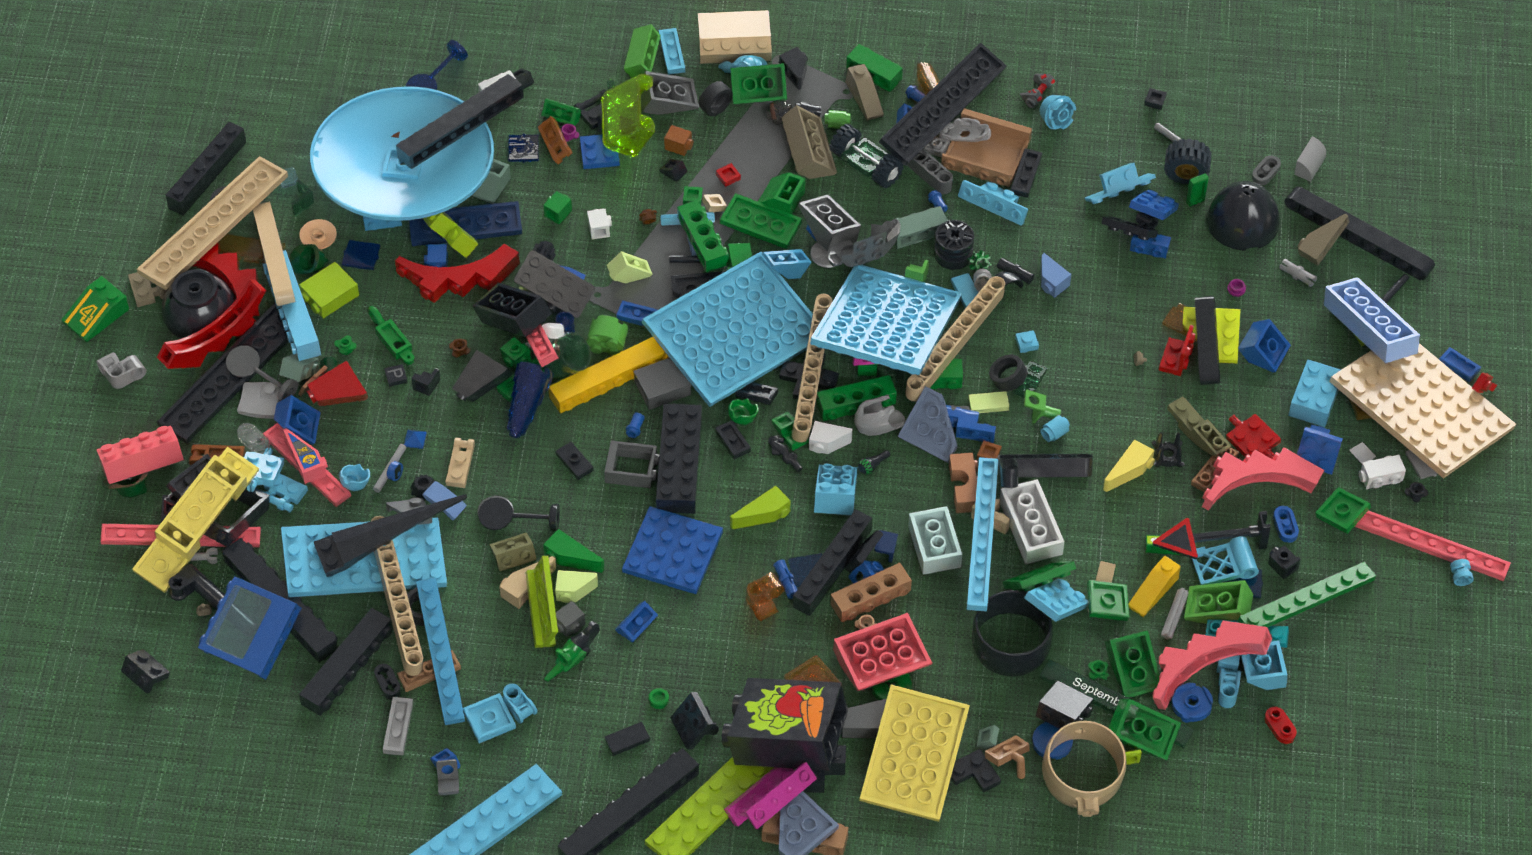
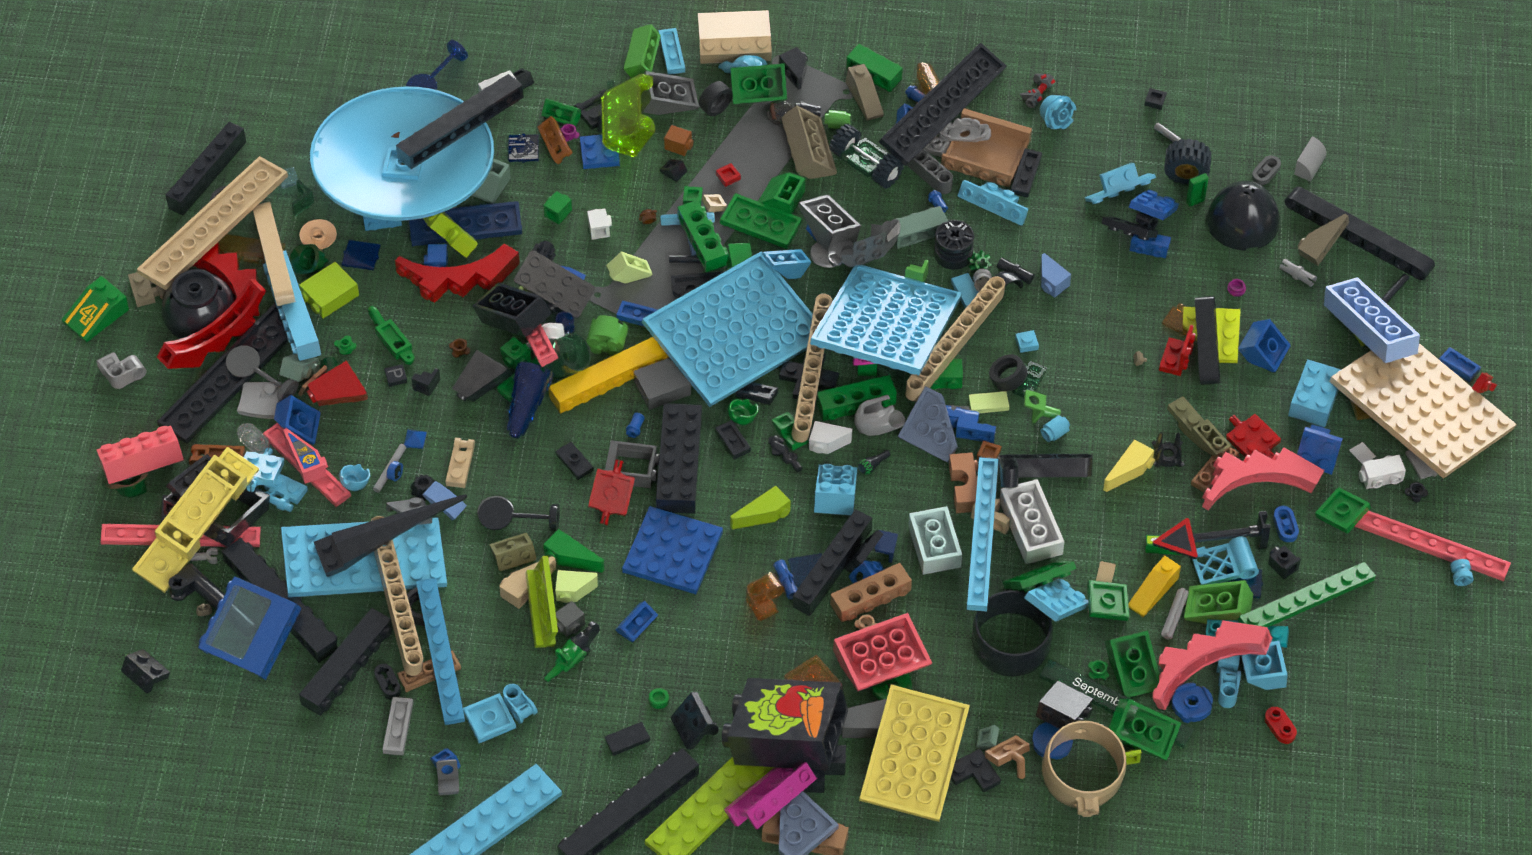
(611, 492): none -> red plate

